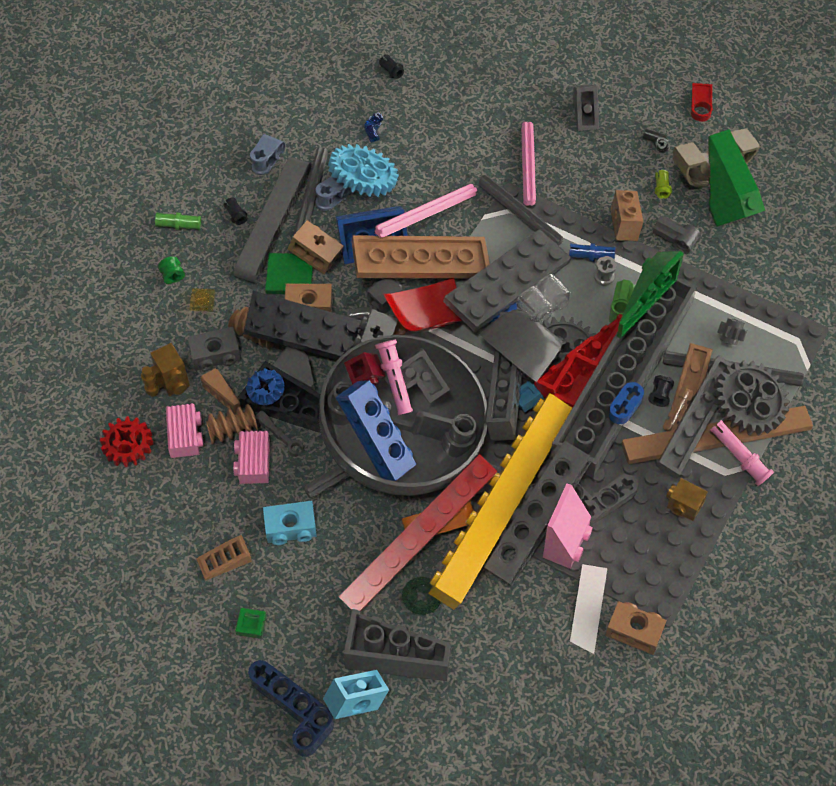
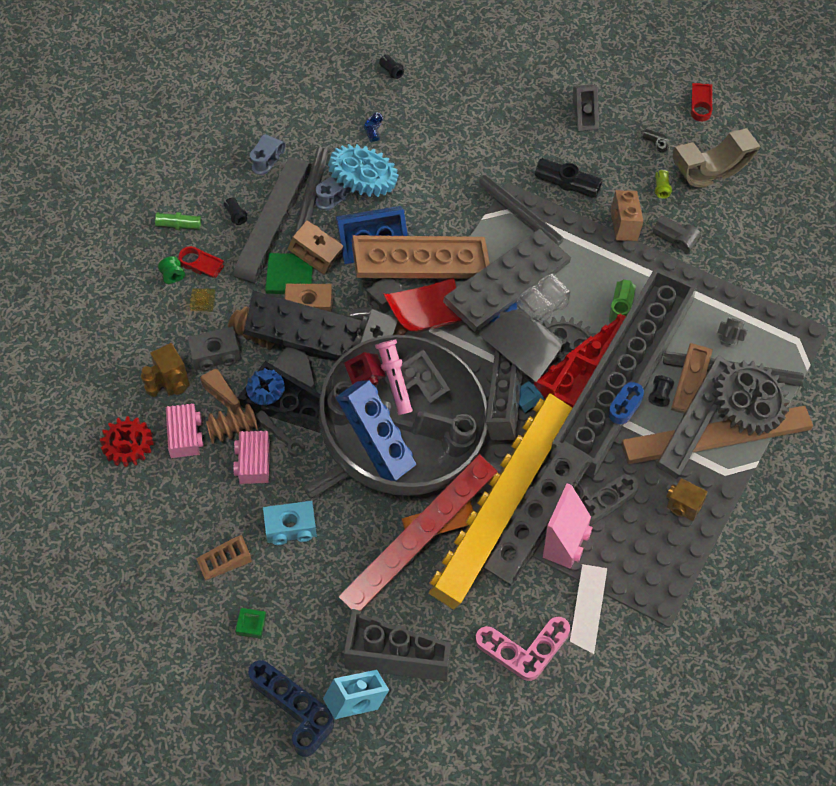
(204, 264): none -> red piece
(410, 594): clear green gear -> none
(425, 210): bright pink axle -> none
(522, 656): none -> bright pink beam
(528, 164): bright pink axle -> none
(568, 177): none -> black piece
(591, 251): blue pin -> none
(602, 268): light grey bush -> none
(643, 639): medium nougat brick -> none
(655, 279): green wedge -> none
(678, 409): medium nougat axle -> none
(730, 181): green wedge -> none
(749, 461): bright pink pin -> none

